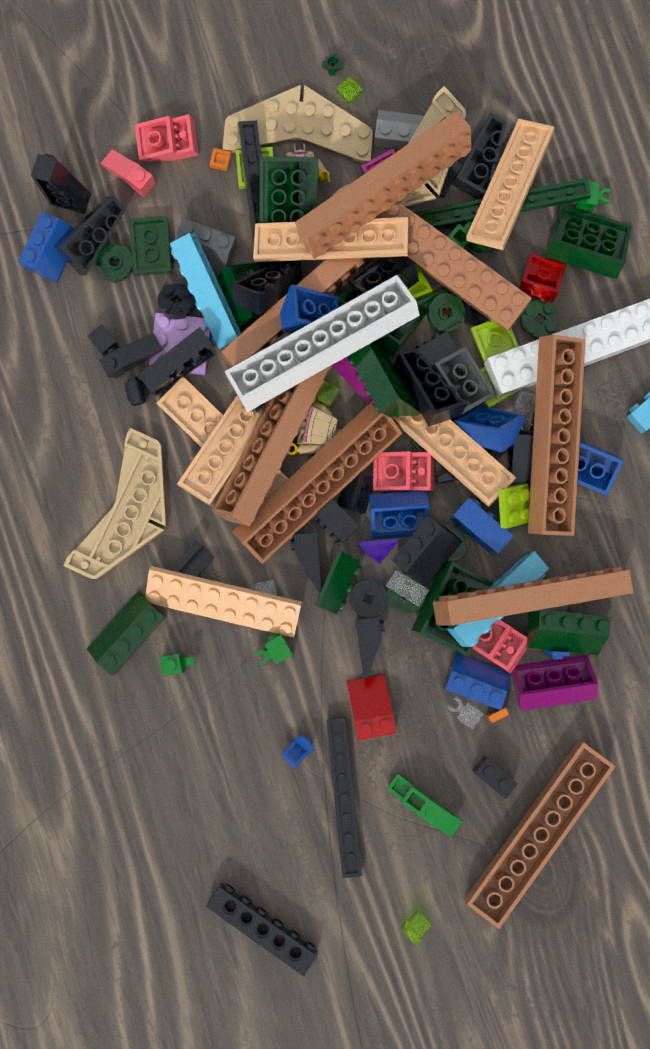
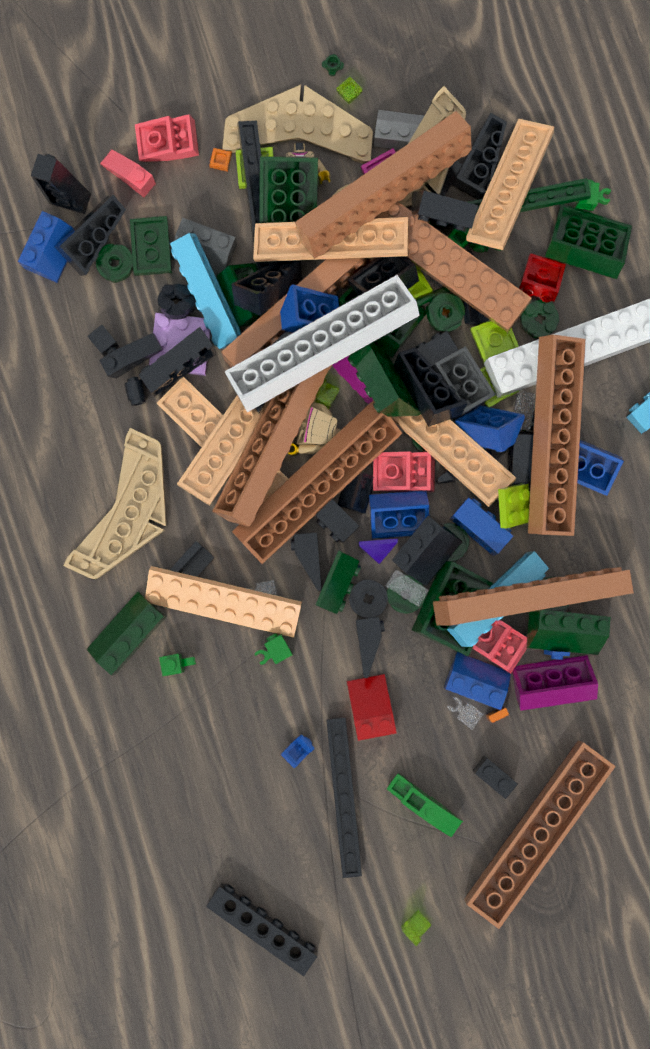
(443, 210): none -> black slope

